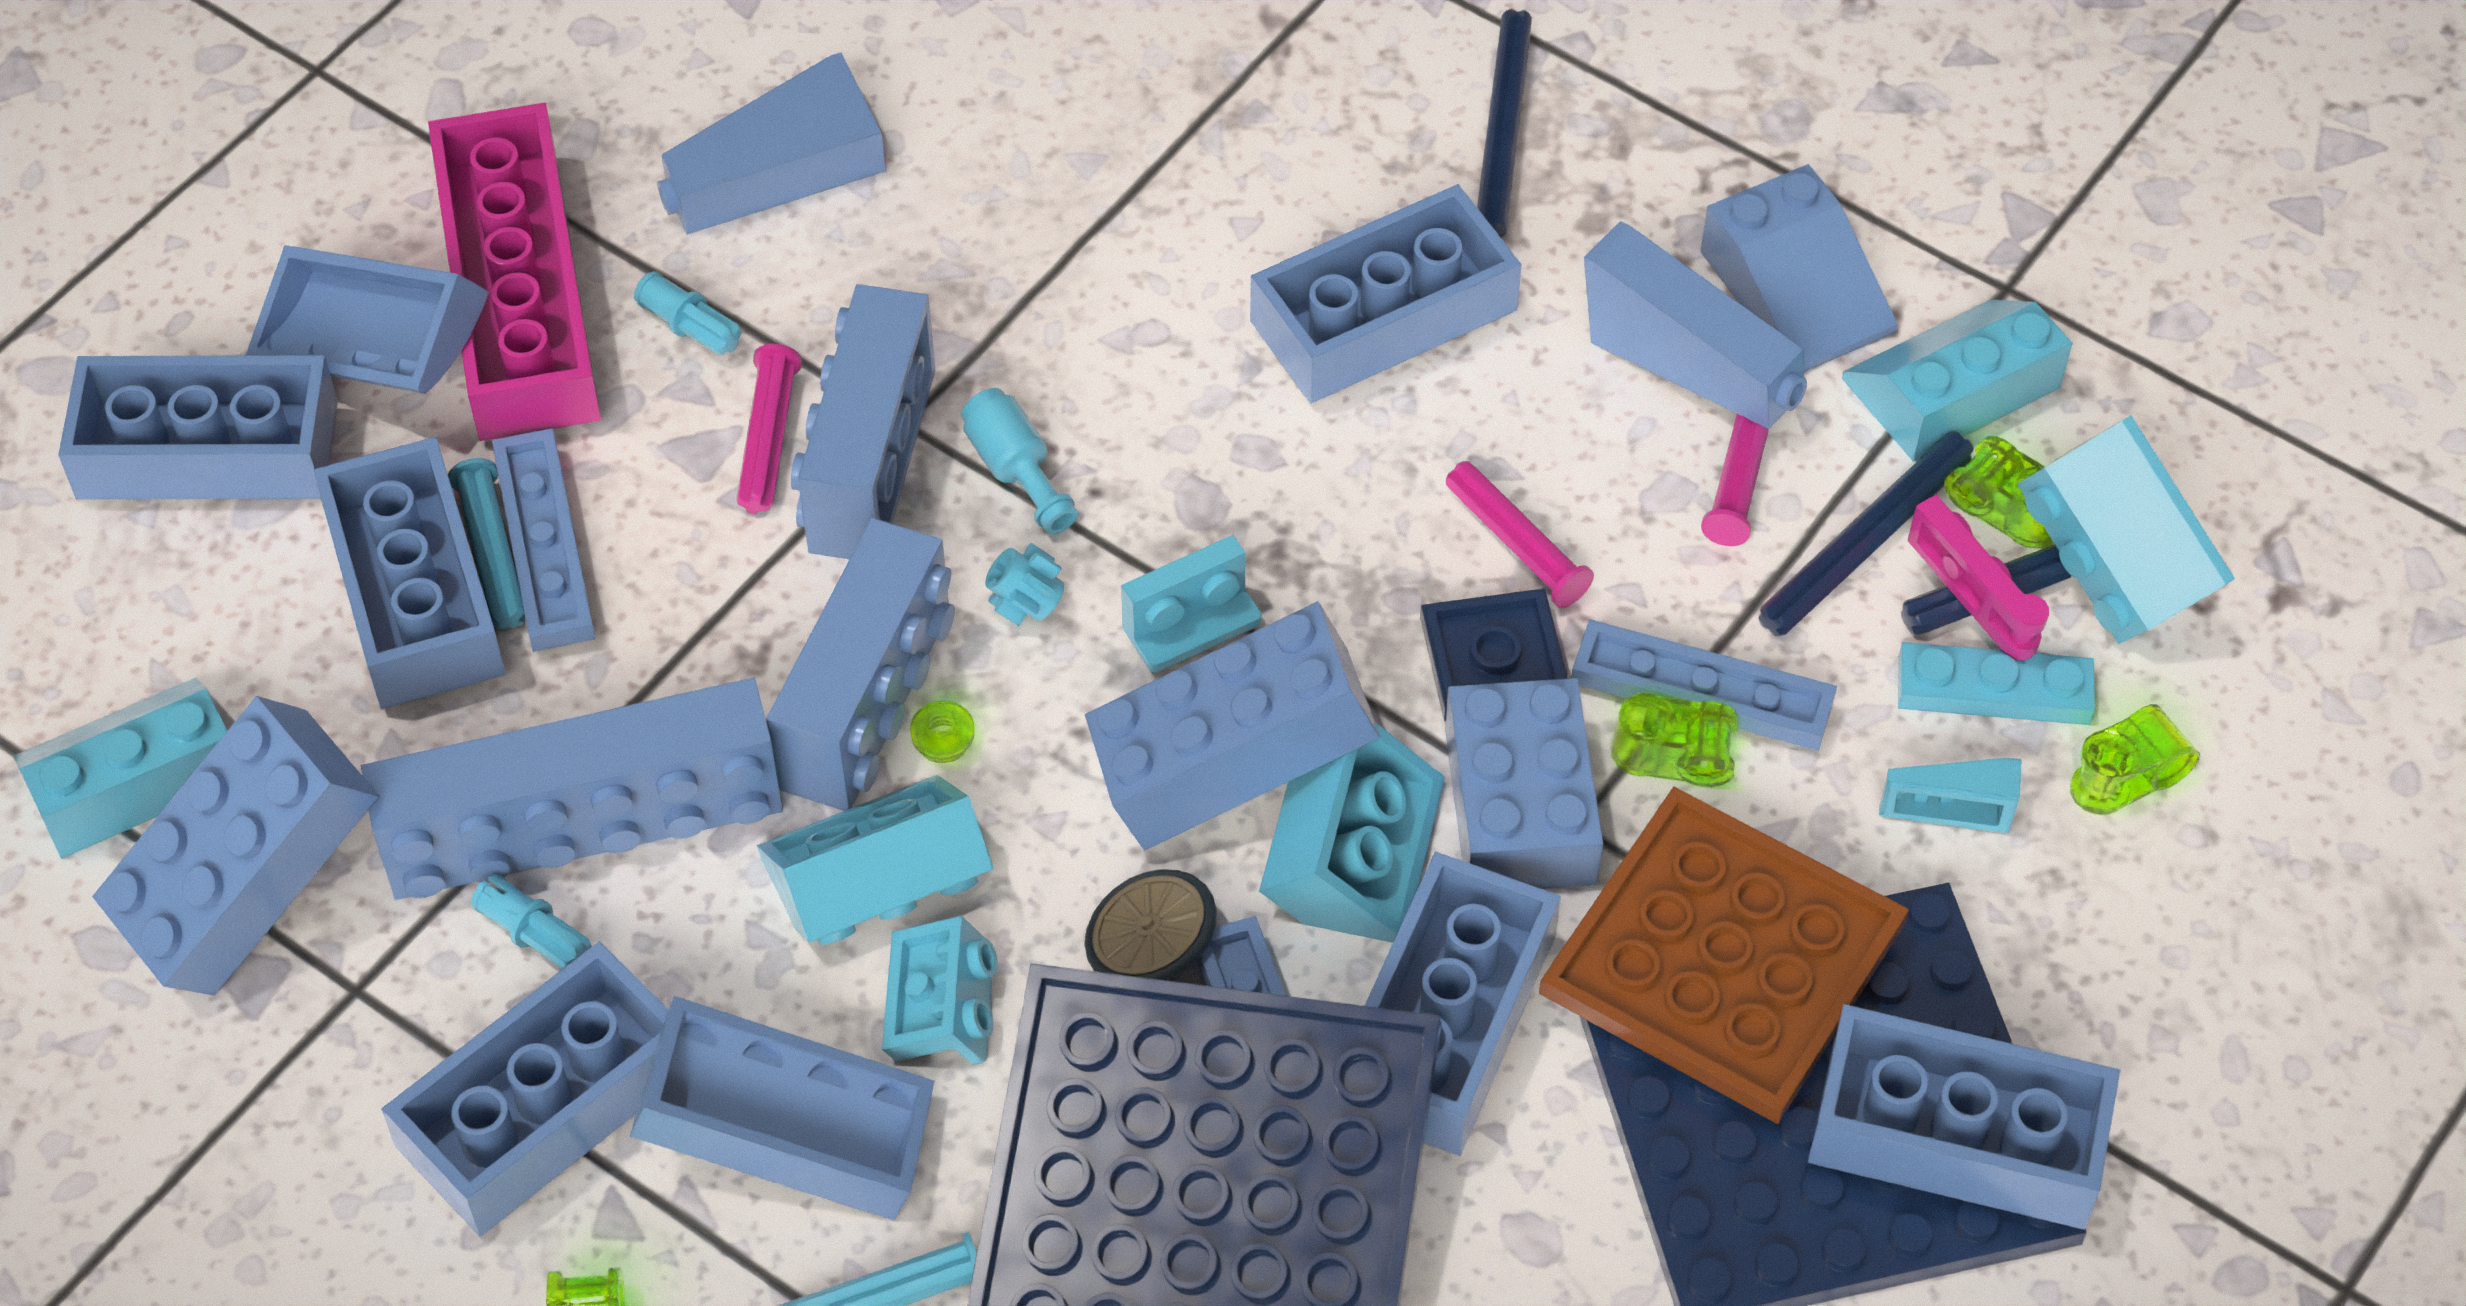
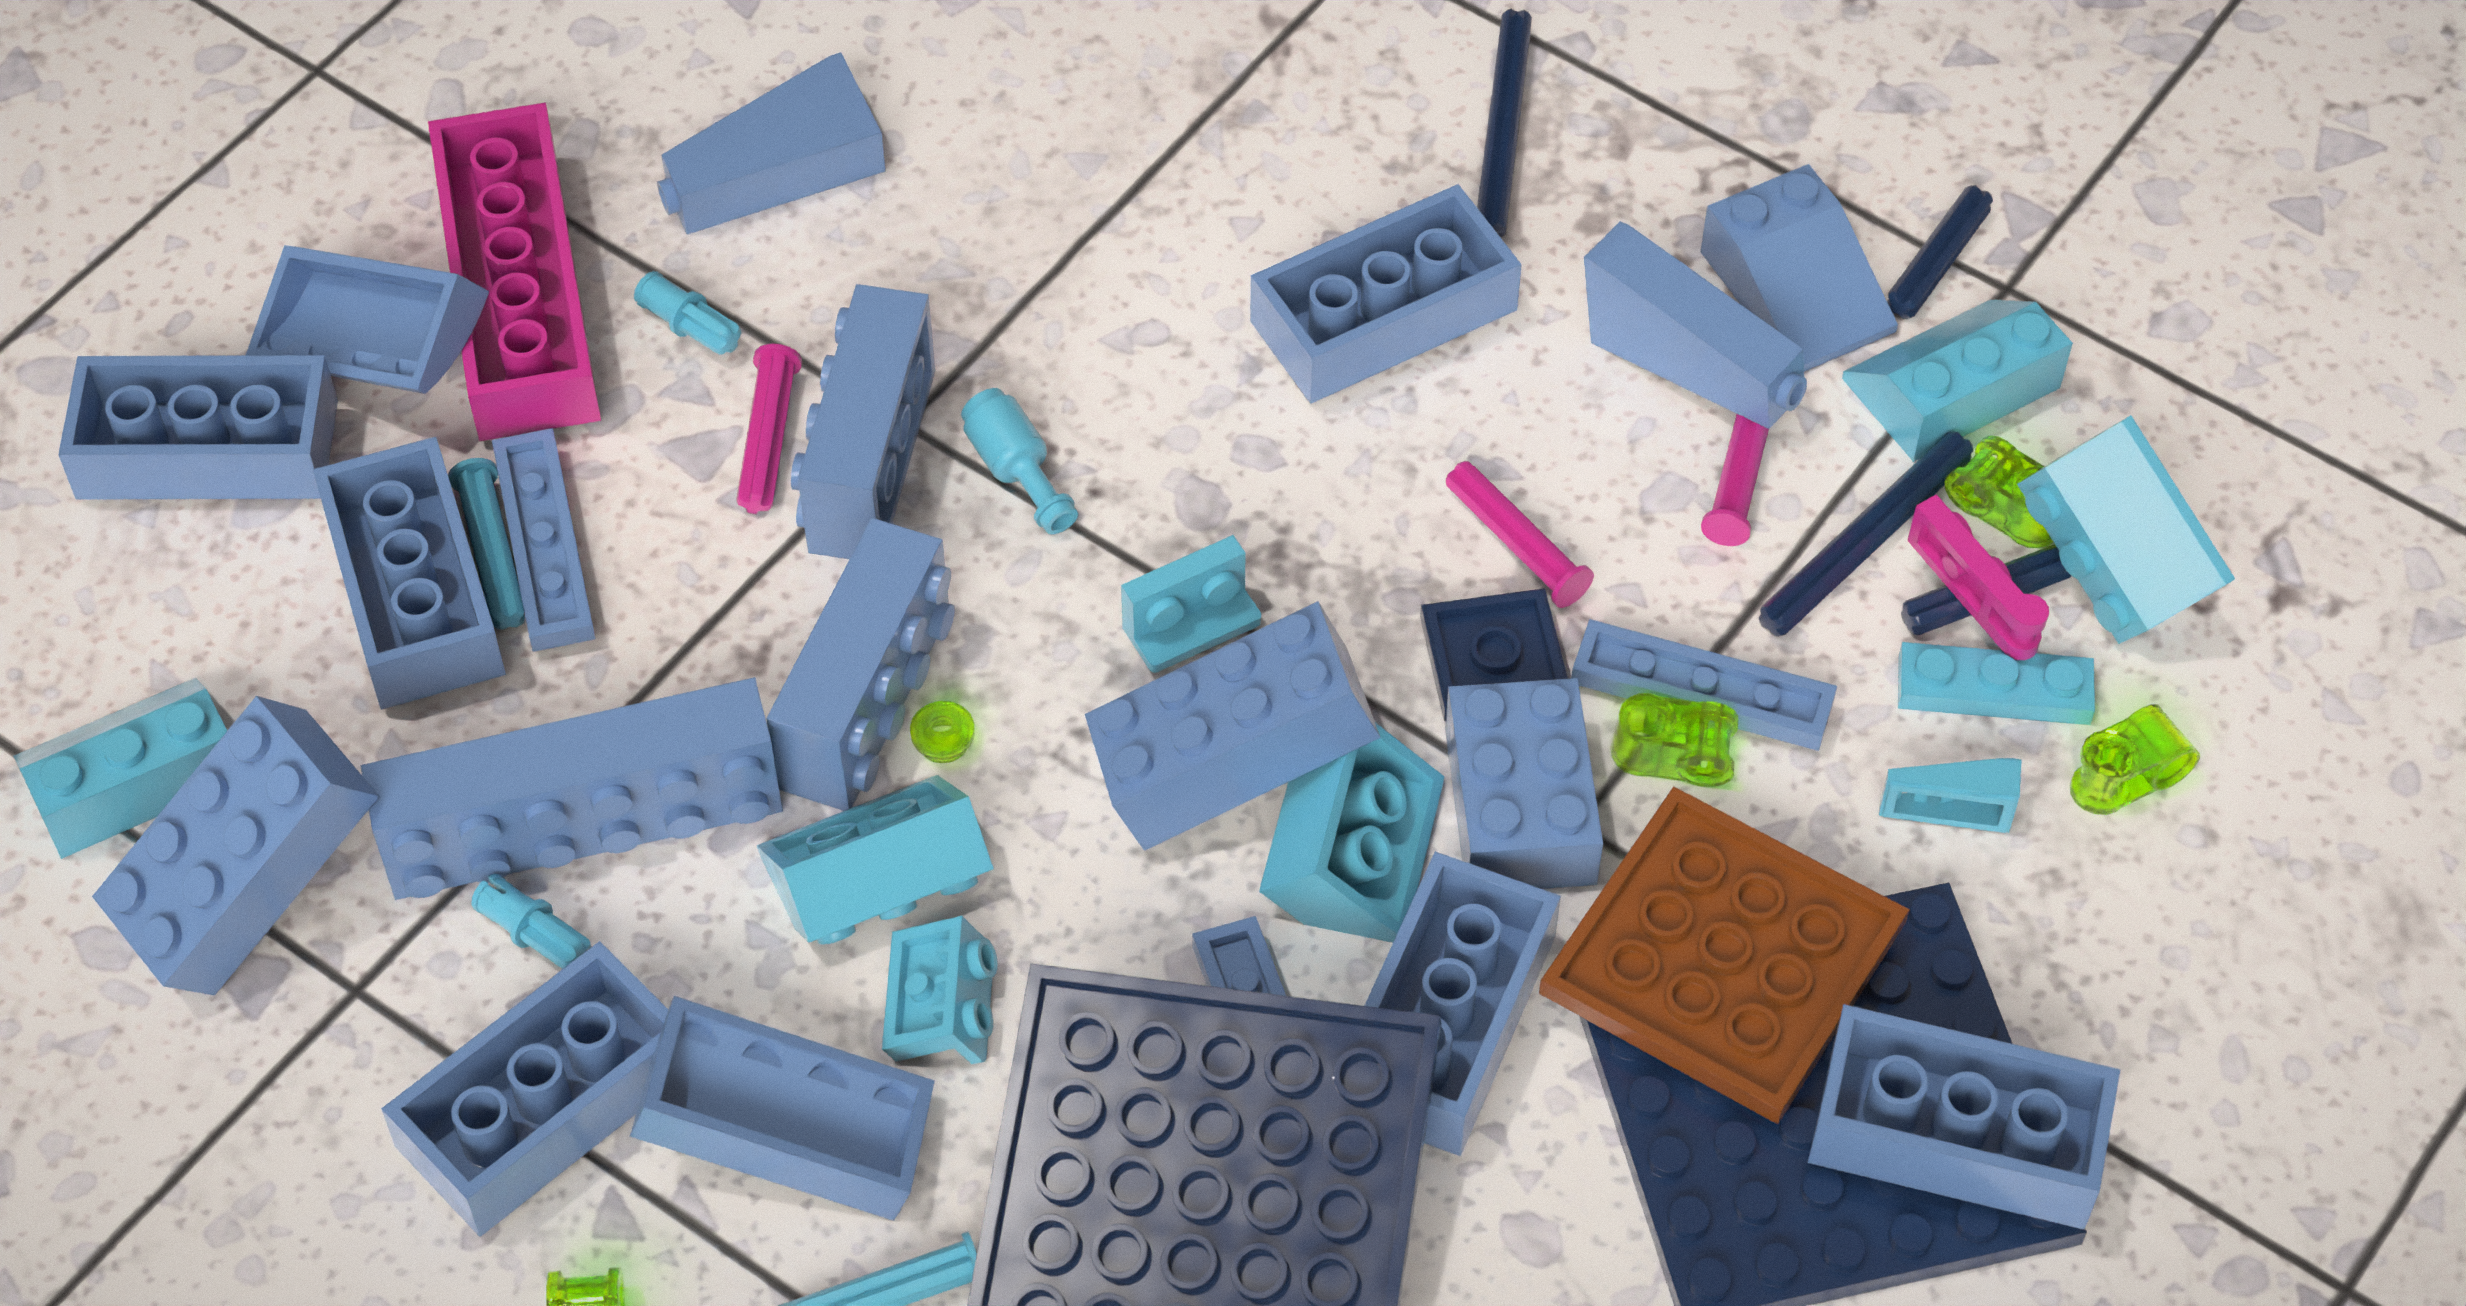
(1024, 584): medium azure gear -> none
(1151, 925): dark tan wheel -> none
(1939, 251): none -> dark blue axle

